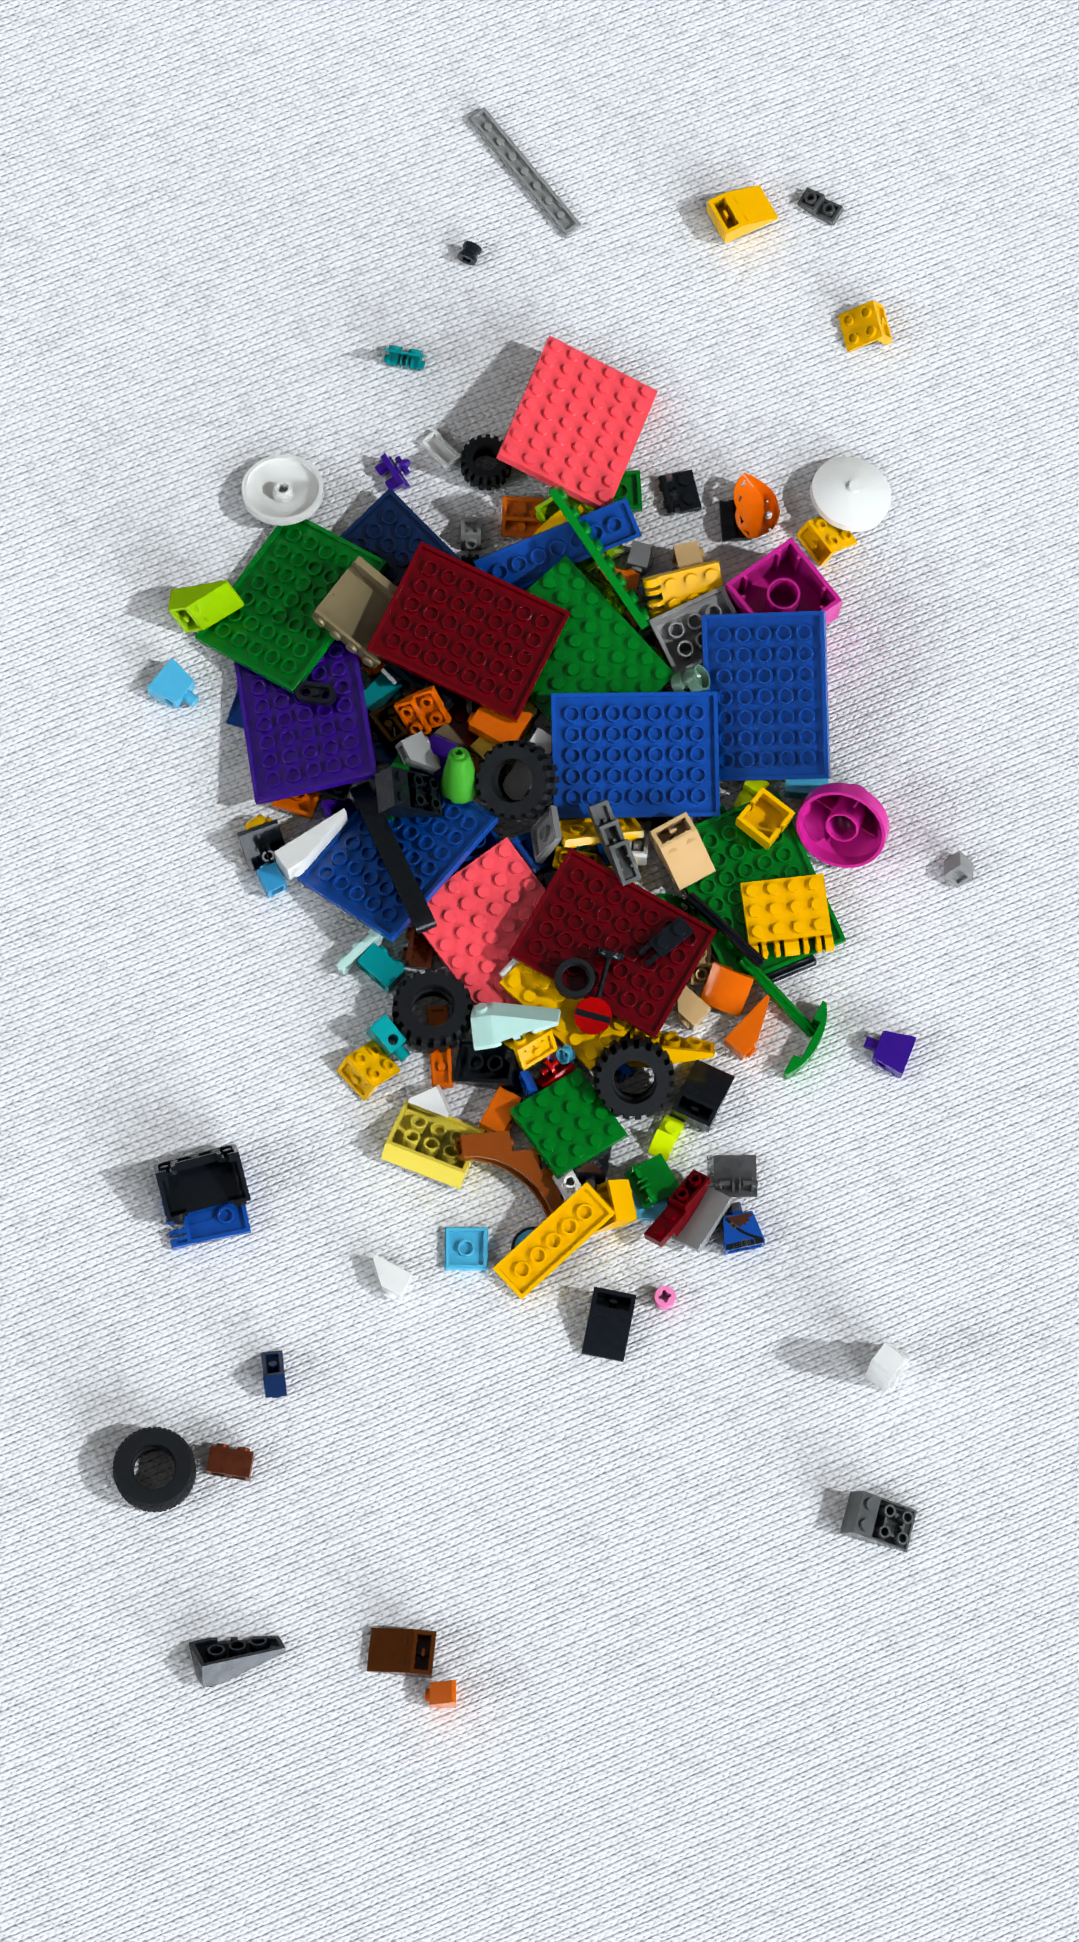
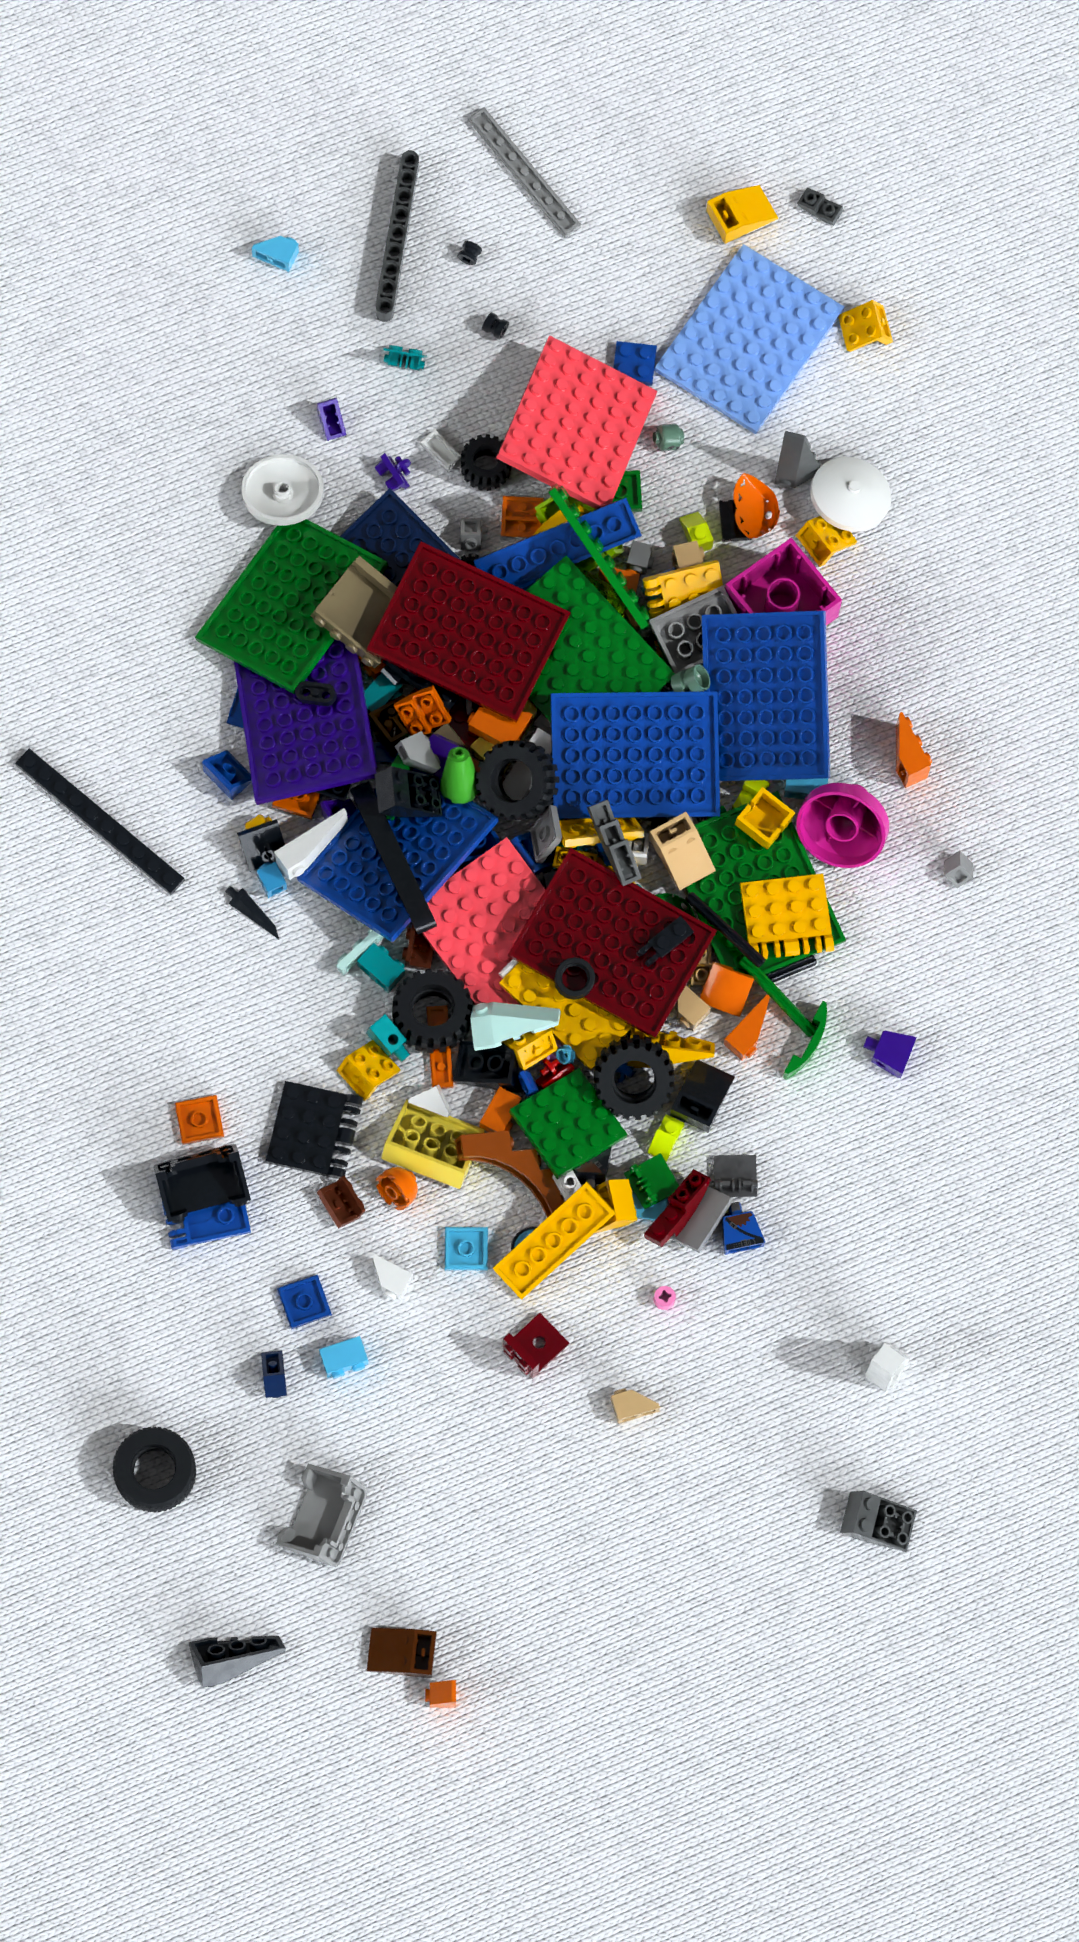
(100, 821): none -> black plate
(173, 686): medium azure torso -> none
(199, 1119): none -> orange tile
(203, 604): lime slope -> none
(227, 773): none -> blue slope
(230, 1462): copper brick -> none
(247, 906): none -> black bar
(277, 252): none -> medium azure slope
(304, 1301): none -> blue tile
(310, 1128): none -> black hinge
(325, 1516): none -> light grey windscreen
(331, 419): none -> dark purple slope
(341, 1202): none -> copper bracket
(344, 1357): none -> medium azure brick
(397, 227): none -> dark grey beam
(397, 1186): none -> orange cylinder
(495, 325): none -> black wheel
(525, 1354): none -> dark red bracket
(593, 1013): piece -> none
(608, 1324): black slope -> none
(632, 1405): none -> tan slope
(636, 361): none -> blue plate
(668, 437): none -> sand green head
(686, 492): black plate -> none
(697, 530): none -> neon yellow slope
(749, 339): none -> light blue plate
(796, 461): none -> dark grey wedge
(911, 761): none -> orange slope

